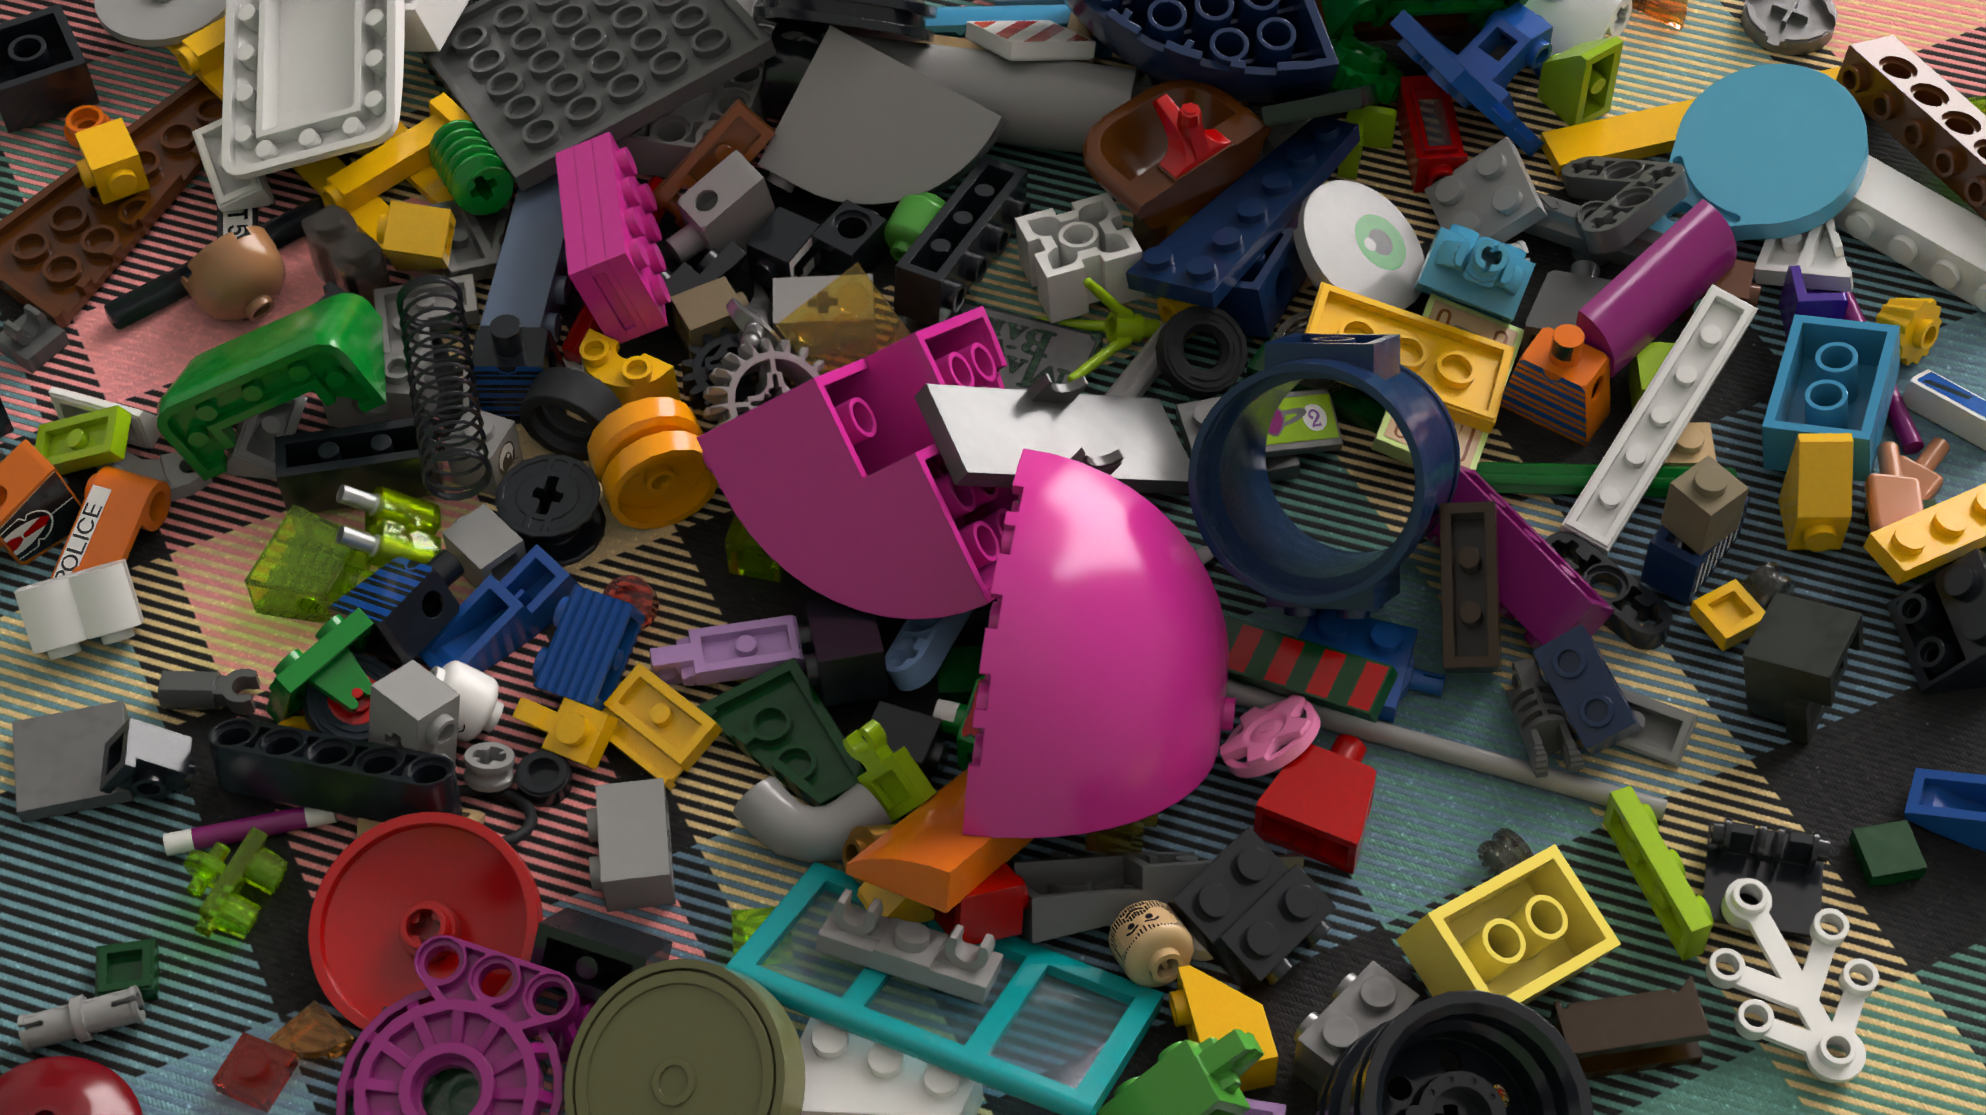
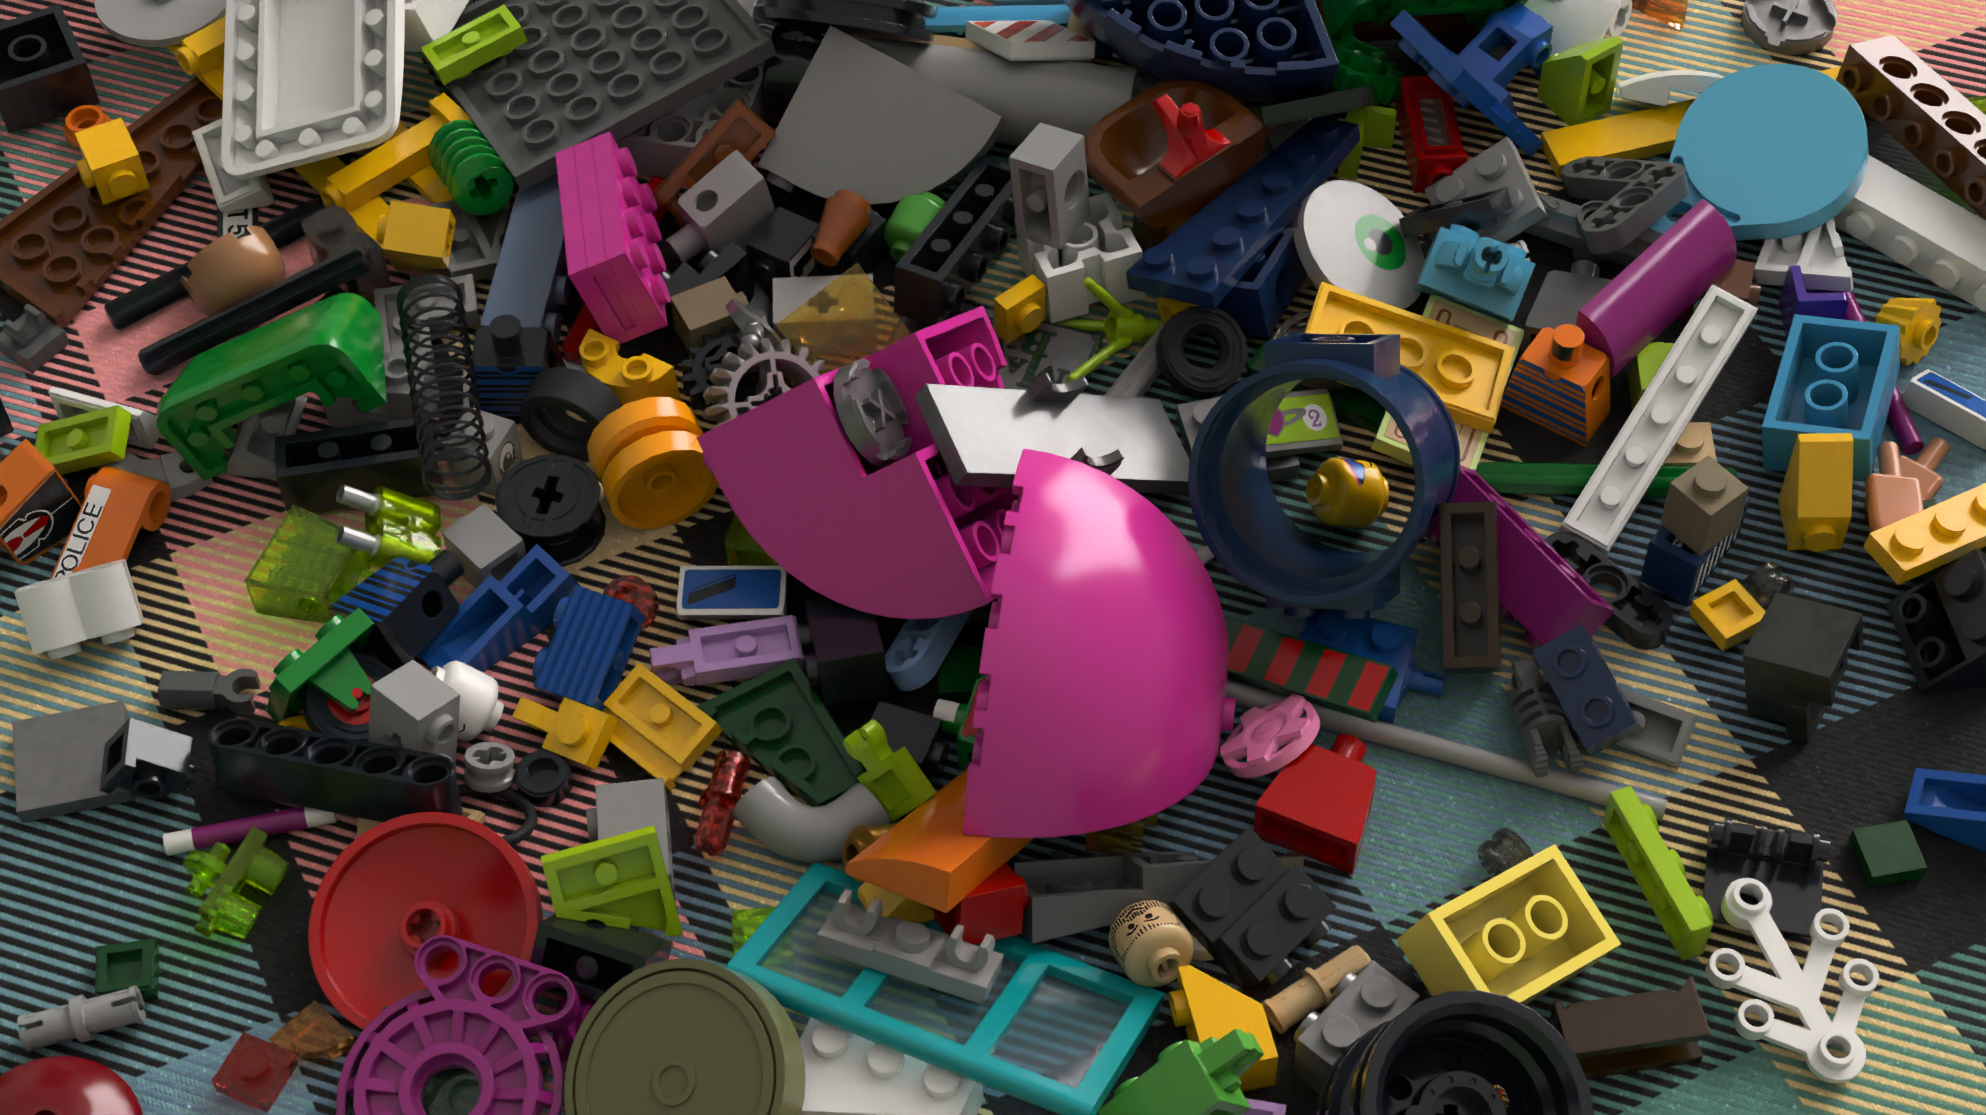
(254, 310): none -> black axle
(474, 44): none -> lime plate
(614, 882): none -> lime wing
(720, 800): none -> clear red axle
(731, 592): none -> slope
(841, 223): none -> dark orange cone
(871, 412): none -> flat silver tile
(1020, 309): none -> yellow plate
(1050, 185): none -> light grey brick
(1313, 989): none -> tan axle
(1347, 493): none -> yellow head
(1476, 211): none -> black plate
(1656, 86): none -> white slope

